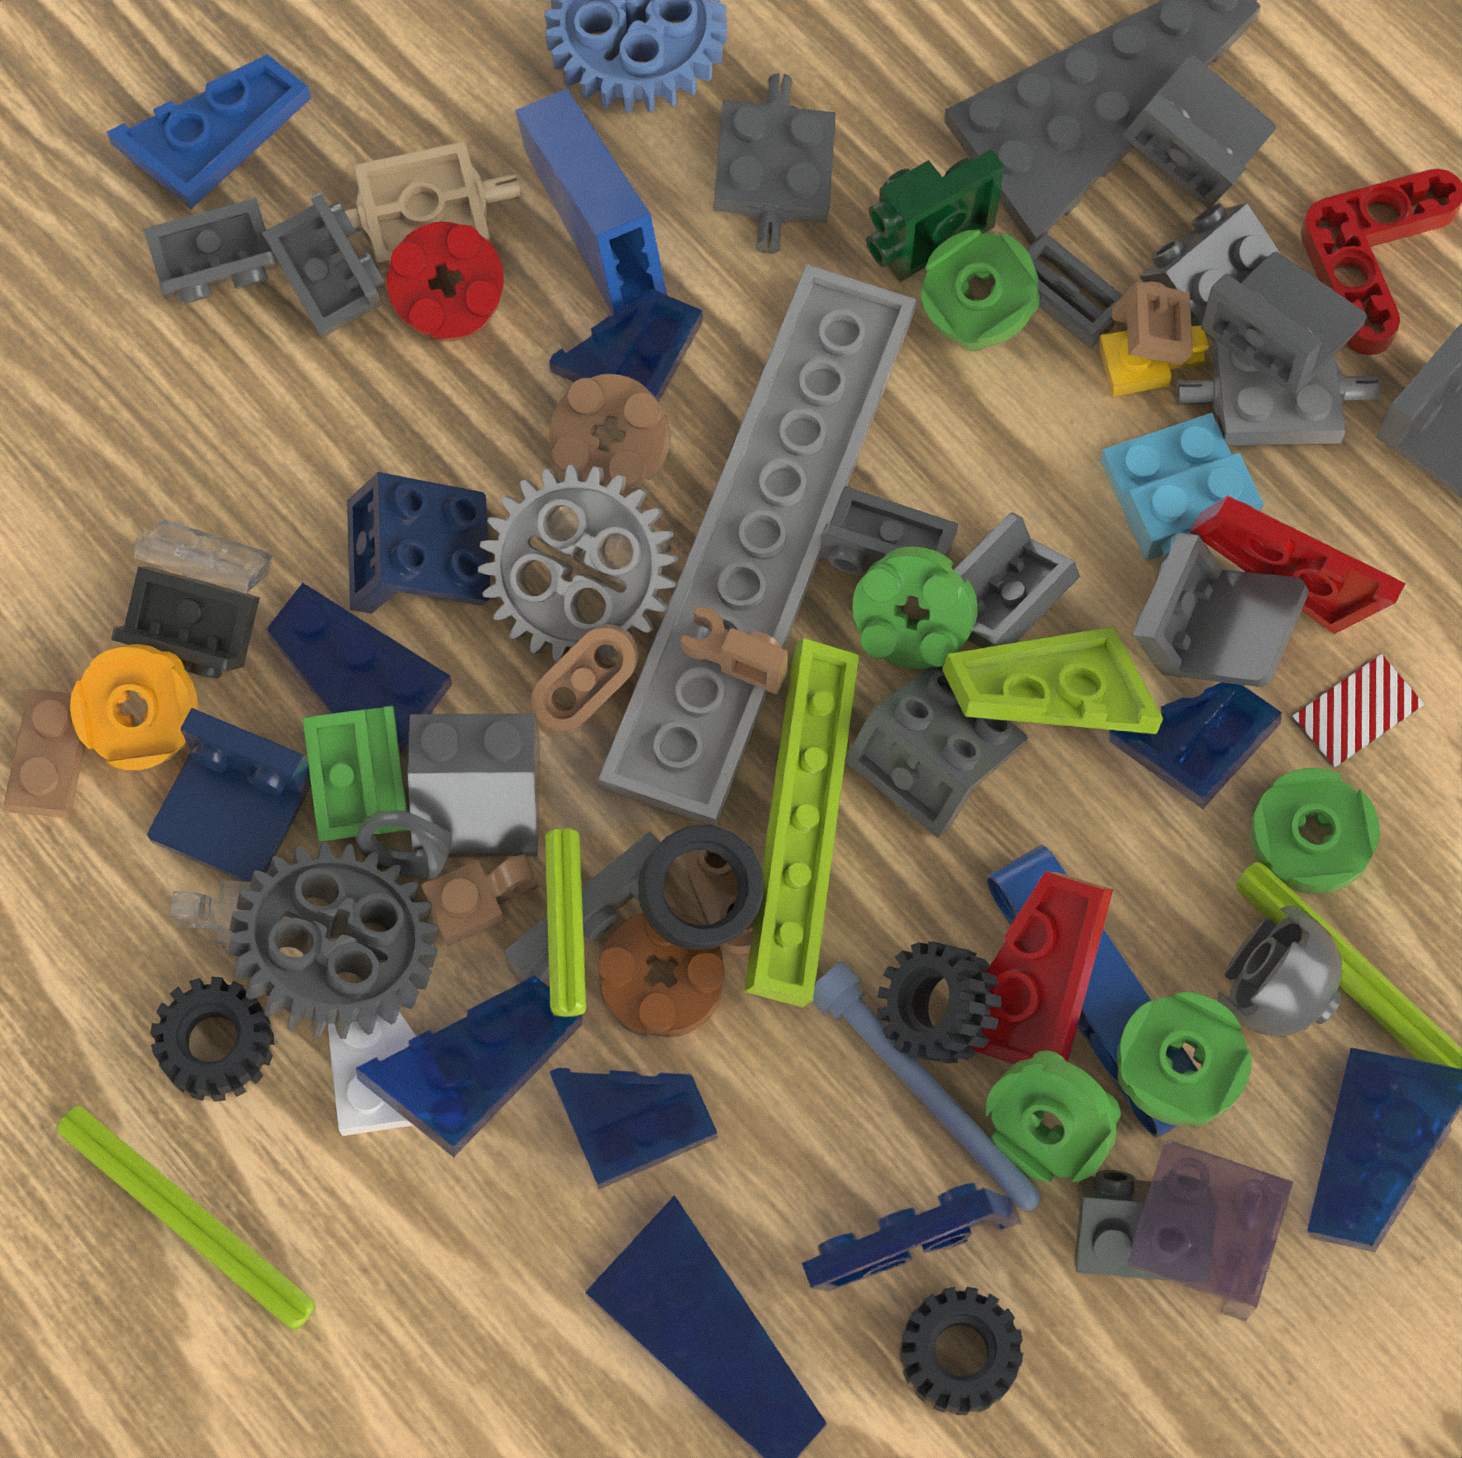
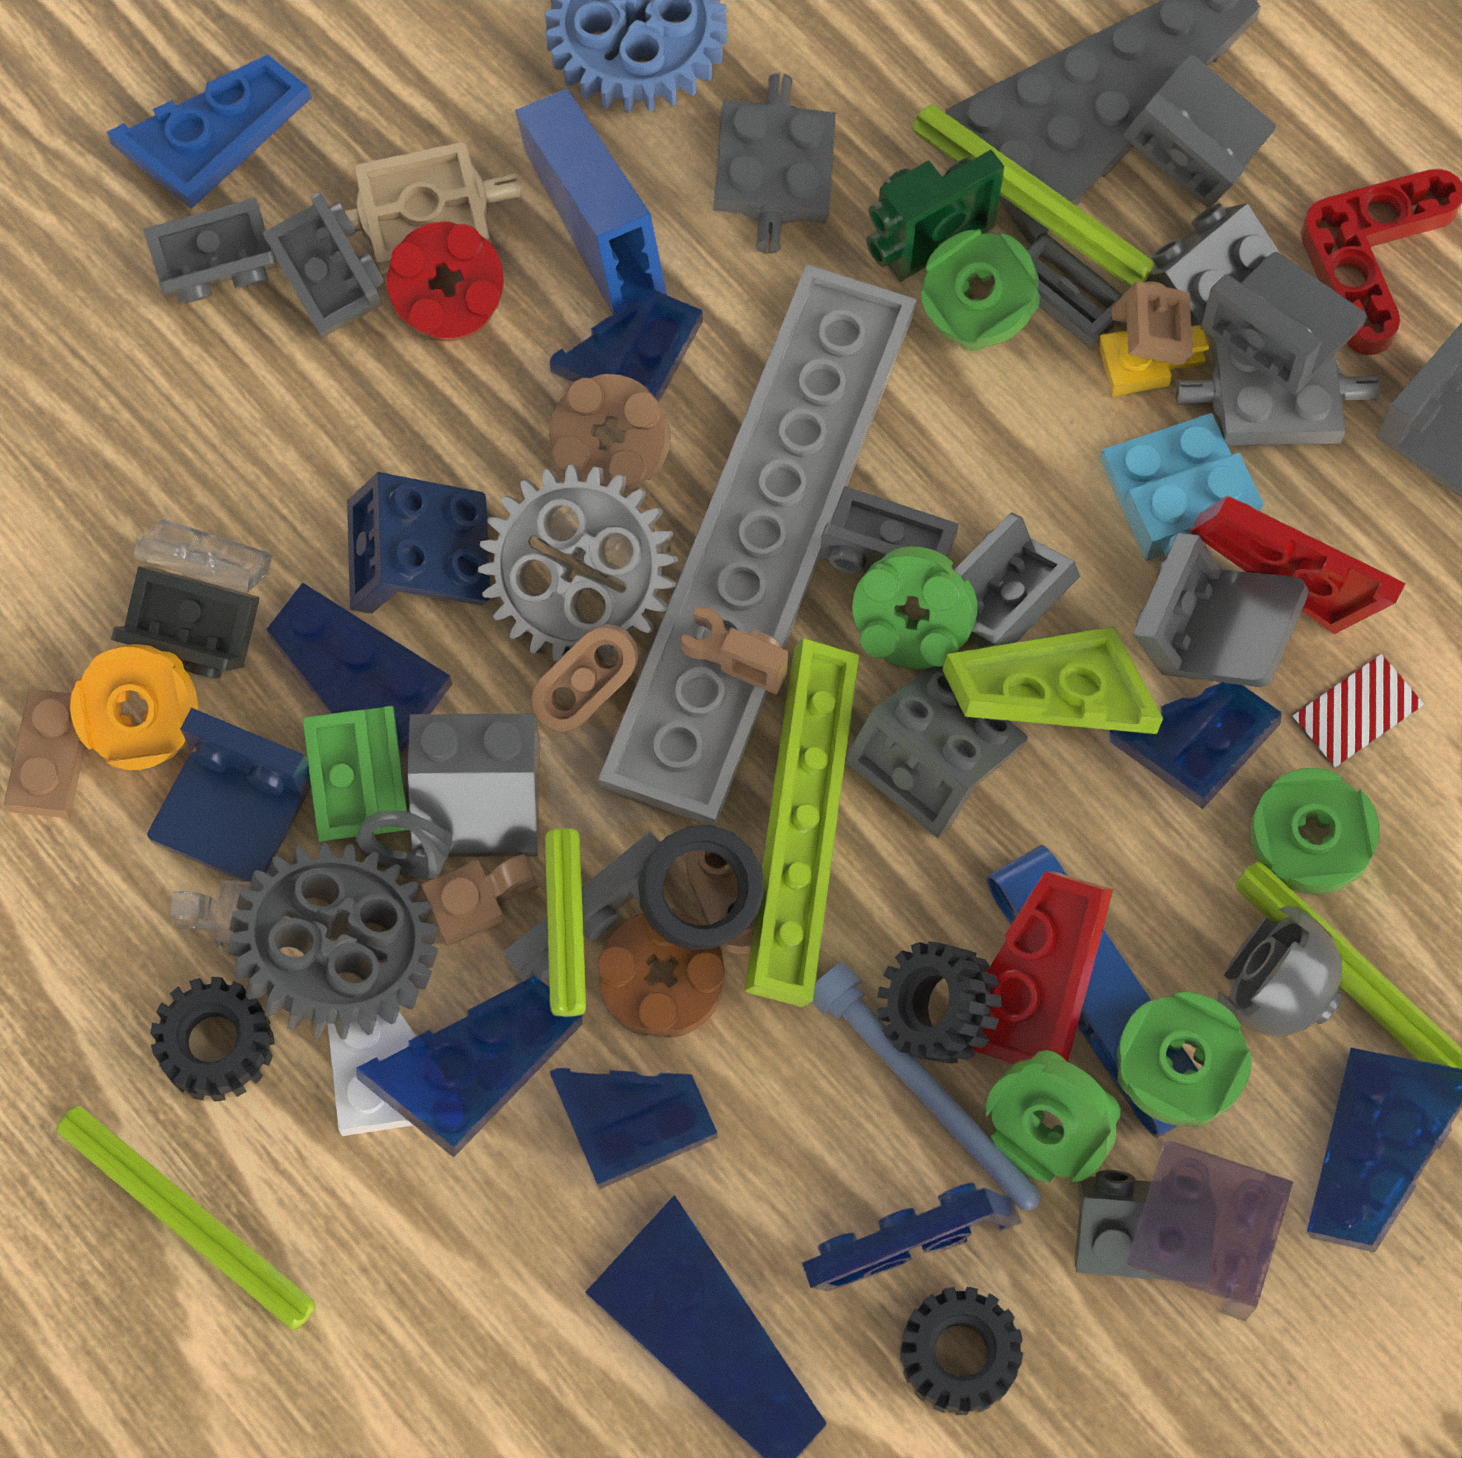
(1038, 199): none -> lime axle

